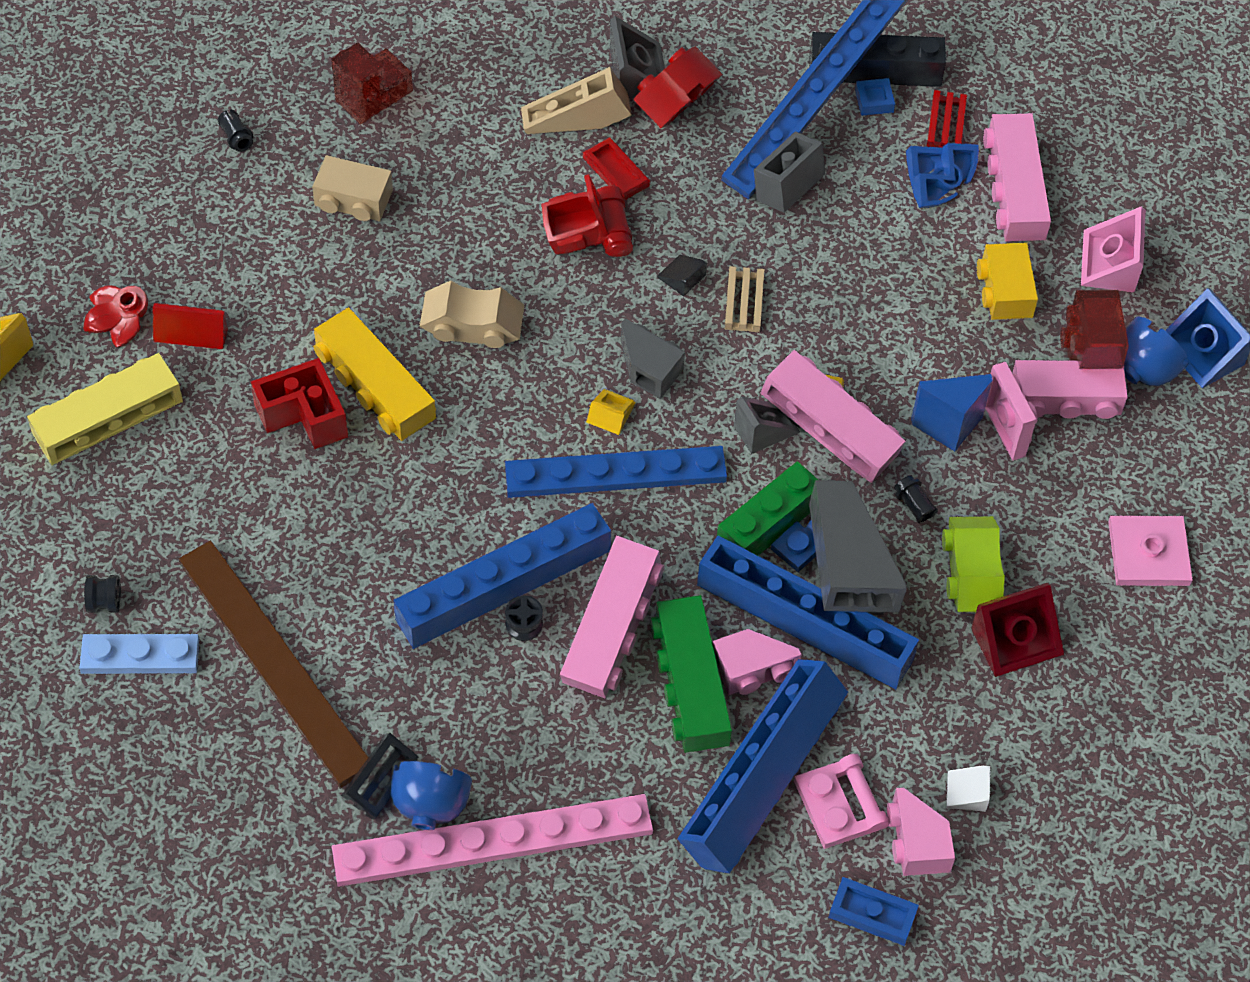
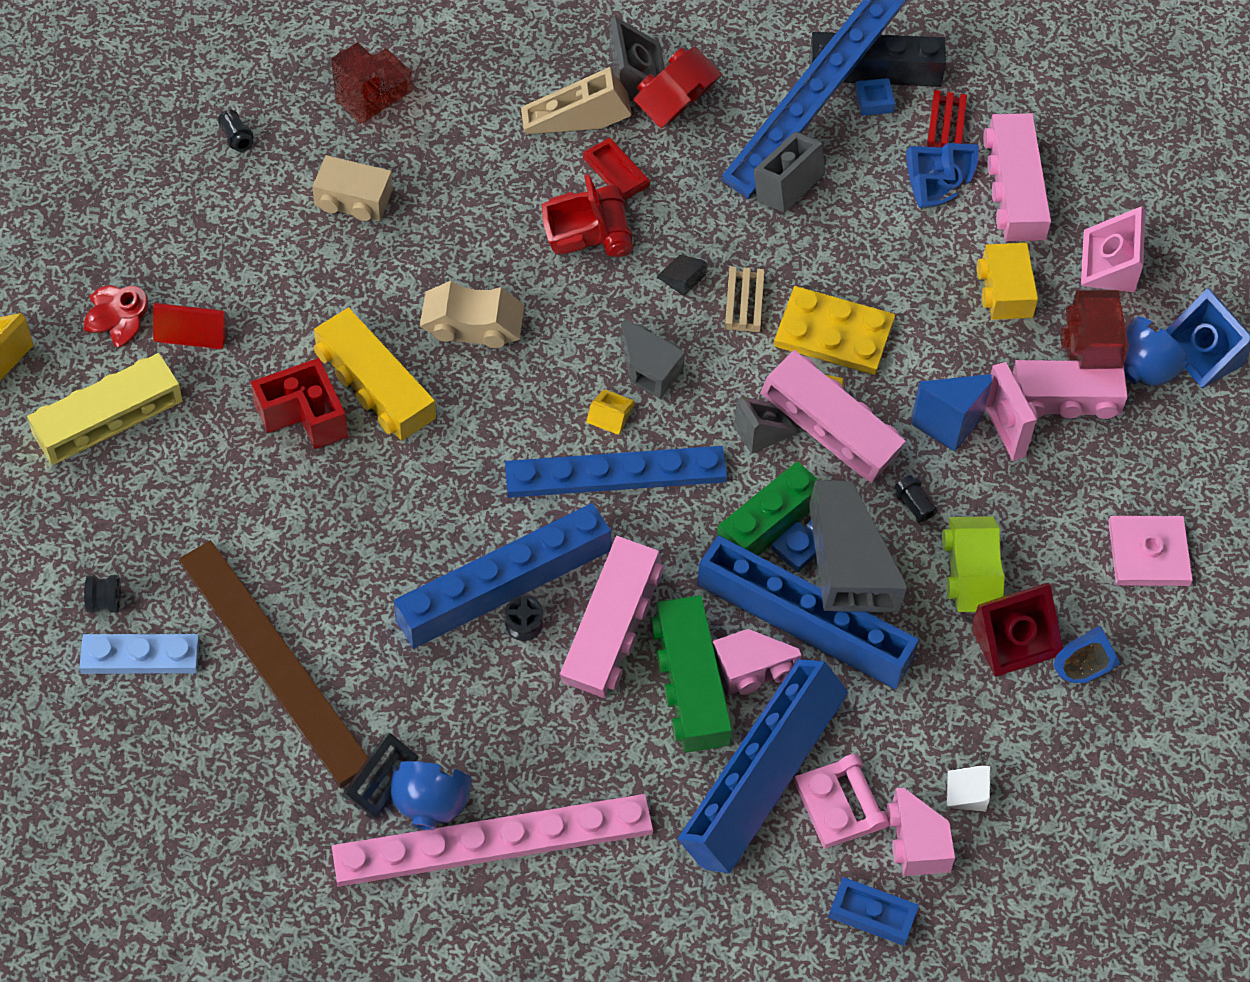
(834, 330): none -> yellow plate
(1086, 657): none -> rock

